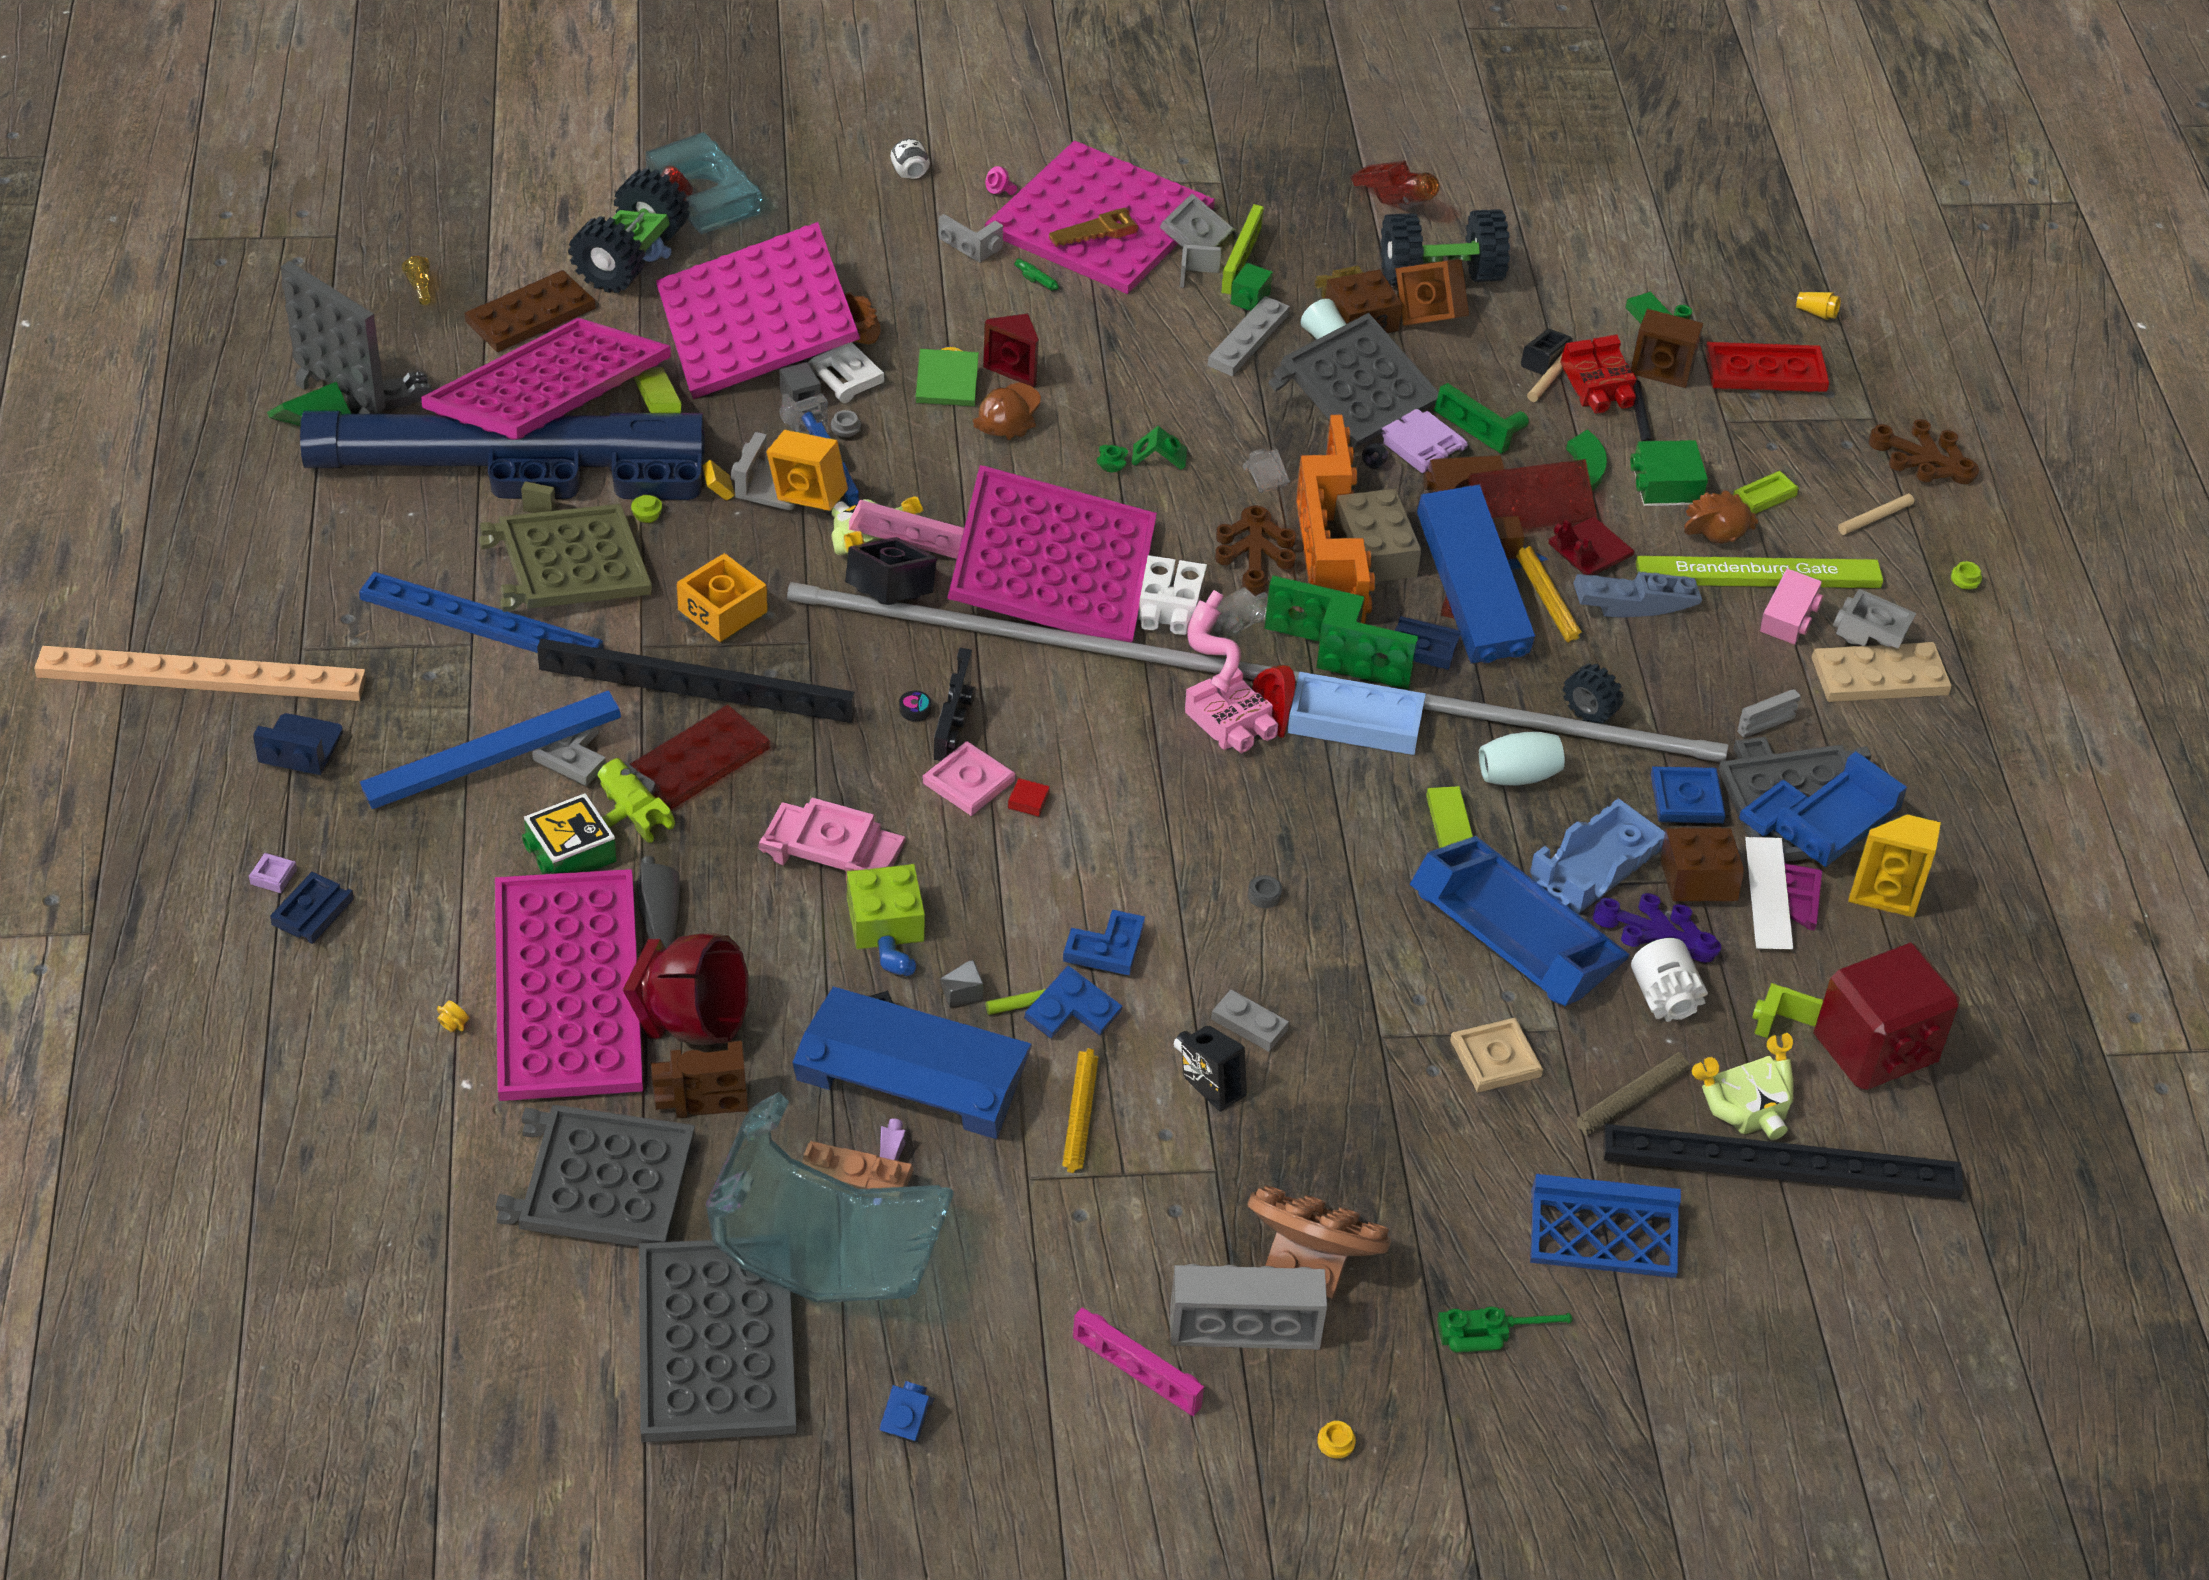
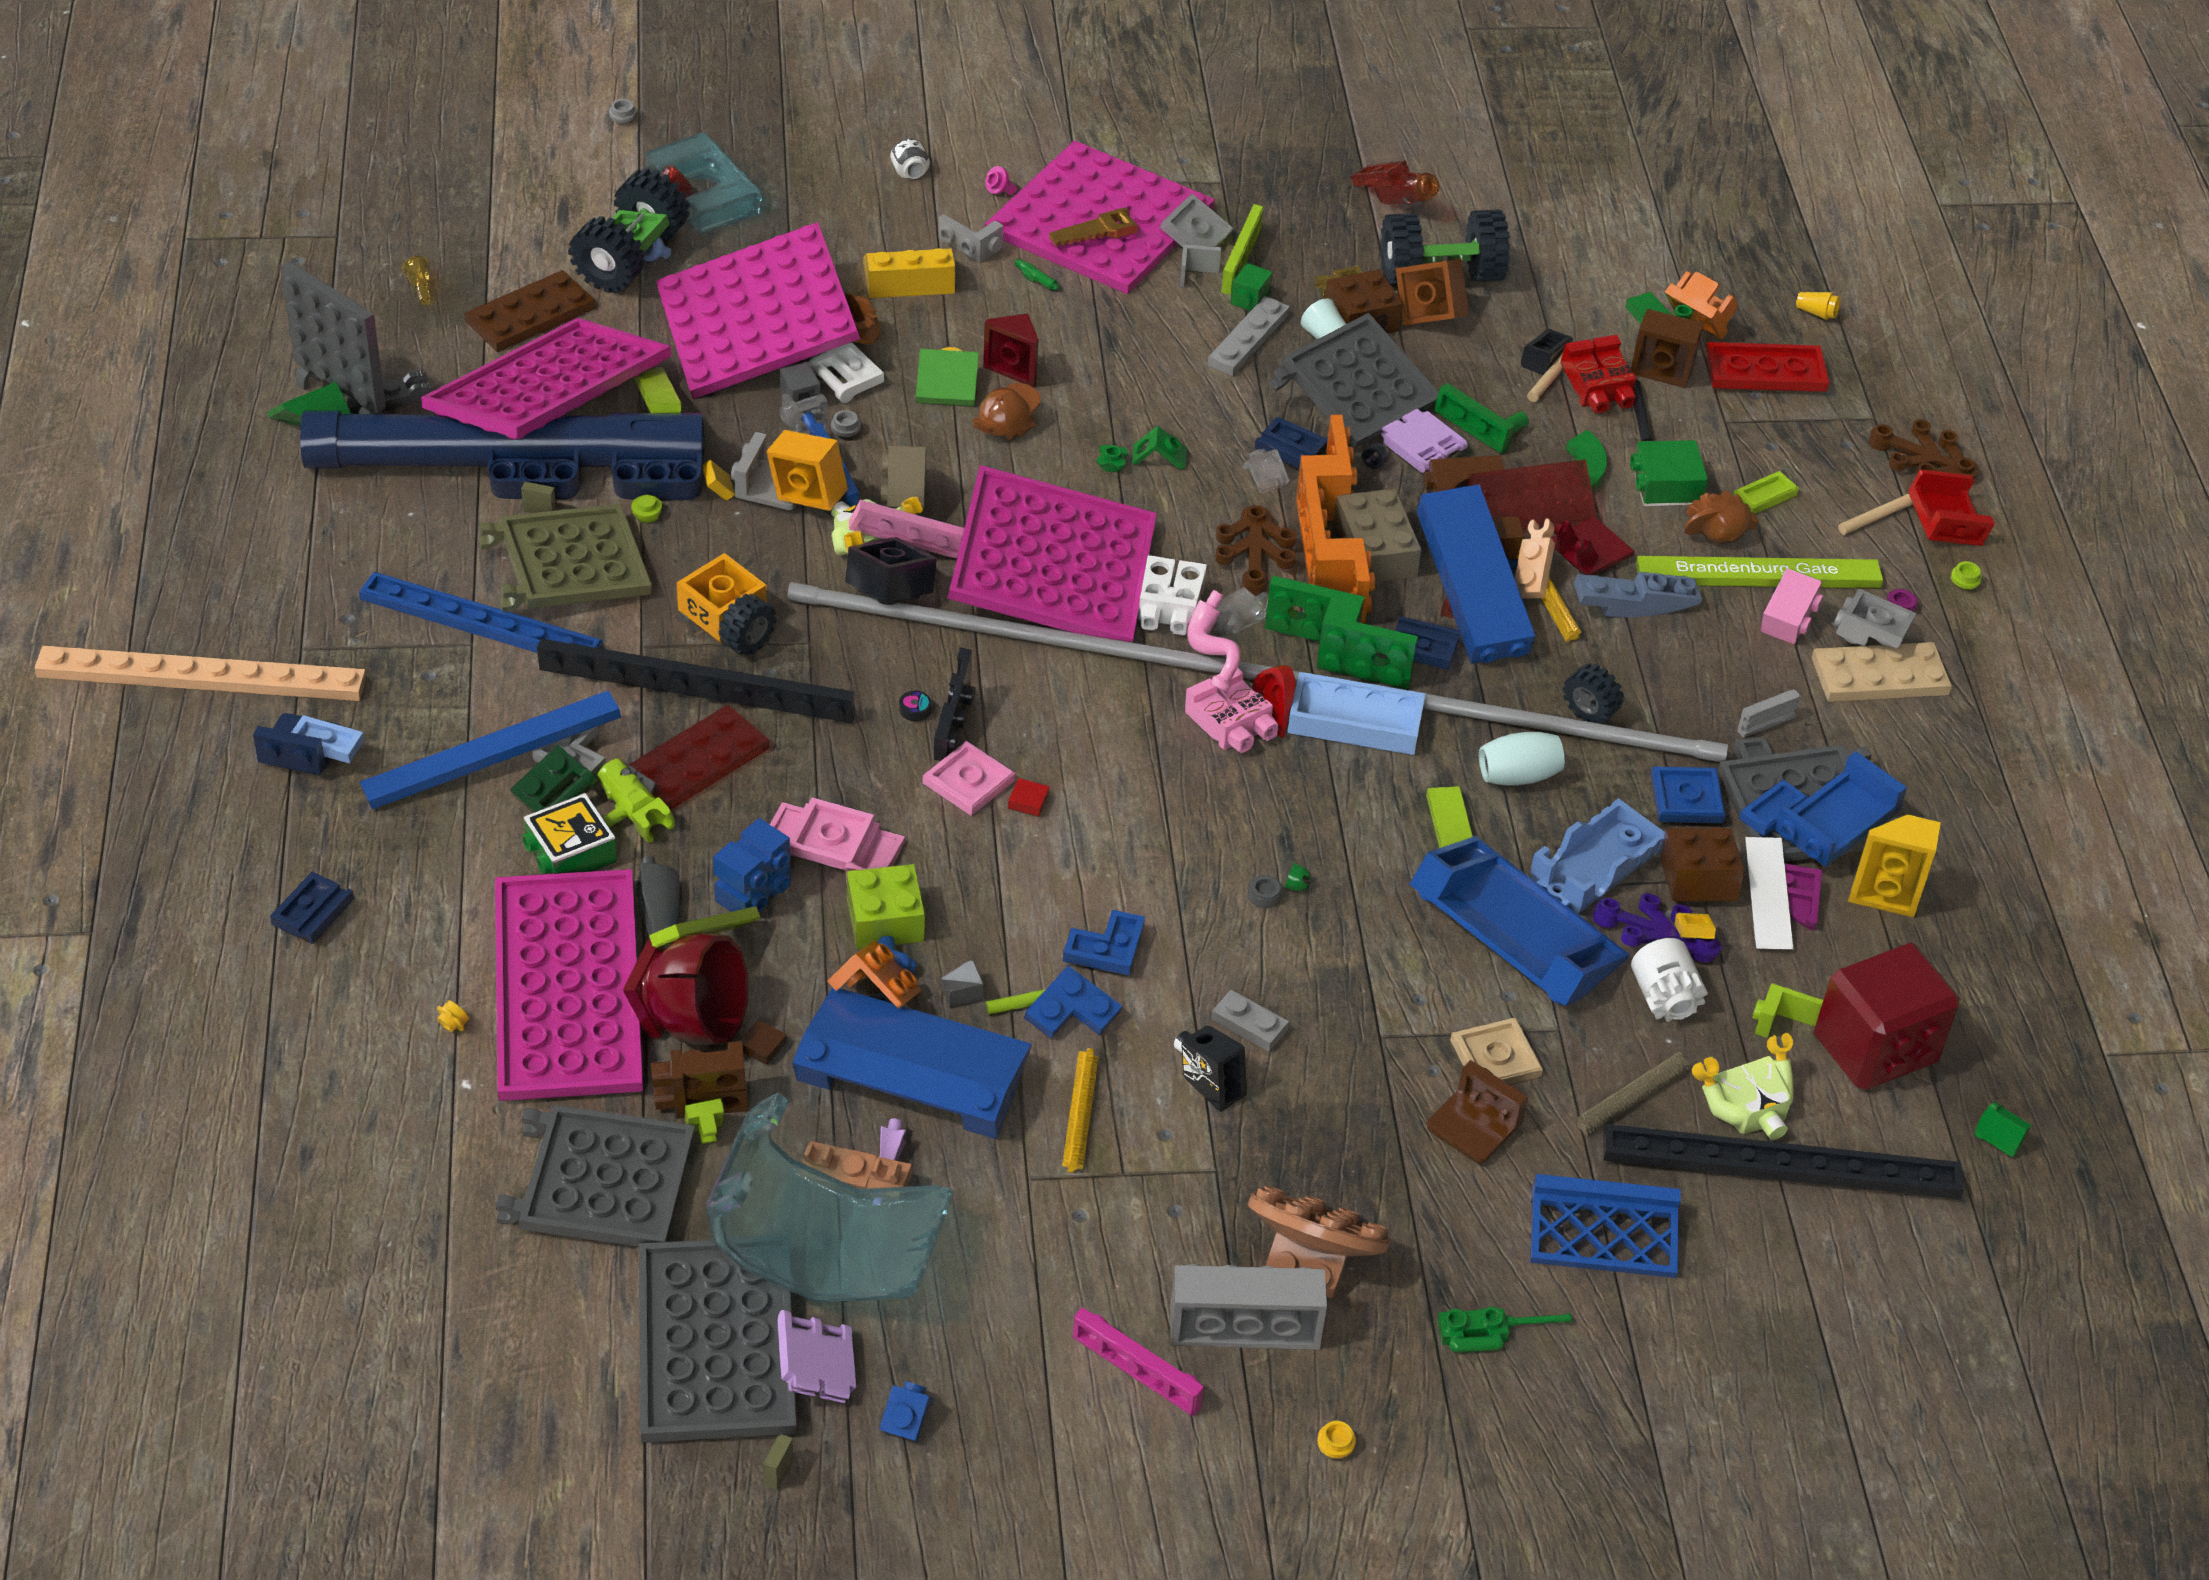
(272, 872): lavender tile -> none
(337, 741): none -> light blue plate
(549, 778): none -> dark green plate
(622, 111): none -> light grey plate
(706, 1118): none -> lime tile
(712, 924): none -> lime tile
(747, 624): none -> black wheel
(752, 868): none -> blue brick
(763, 1041): none -> reddish brown tile
(778, 1461): none -> olive tile
(816, 1360): none -> lavender plate
(879, 965): none -> orange bracket
(905, 473): none -> dark tan brick
(910, 273): none -> yellow slope
(1291, 441): none -> dark blue plate
(1294, 880): none -> green hinge
(1479, 1113): none -> reddish brown bracket
(1535, 561): none -> light nougat plate
(1695, 925): none -> yellow tile
(1698, 293): none -> orange panel
(1903, 598): none -> magenta tile
(1947, 509): none -> red panel
(2002, 1129): none -> green tile

